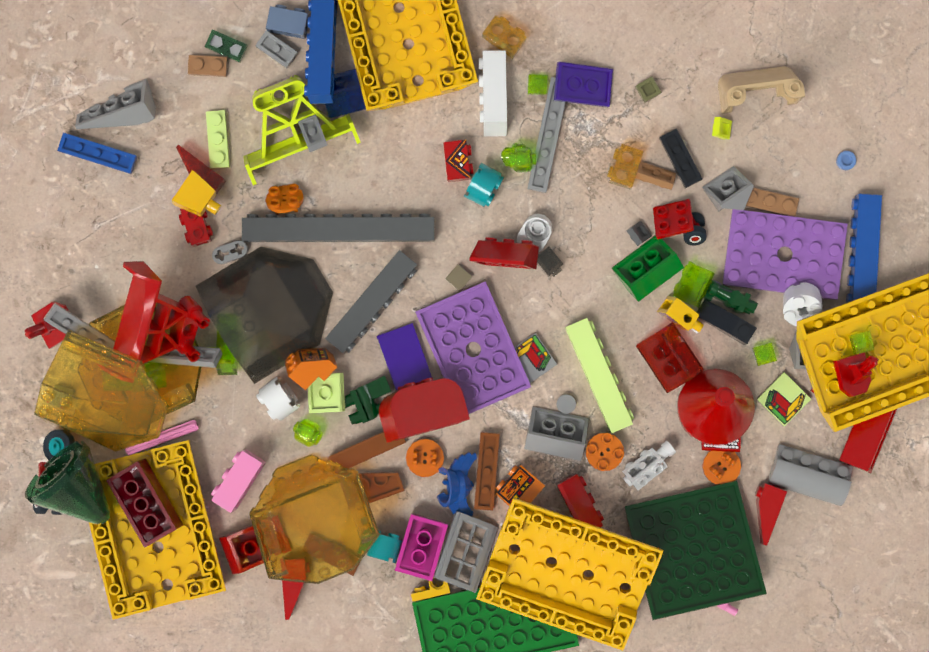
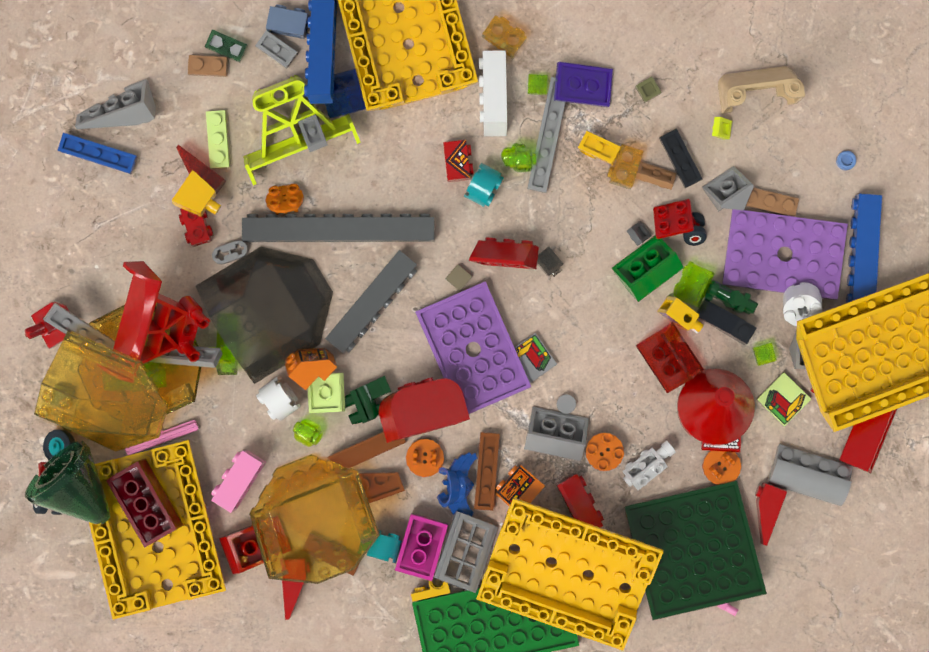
(404, 356): dark purple tile -> none
(536, 229): white cap -> none
(599, 148): none -> yellow plate
(599, 376): yellowish green brick -> none
(854, 373): red piece -> none
(861, 342): clear neon green plate -> none

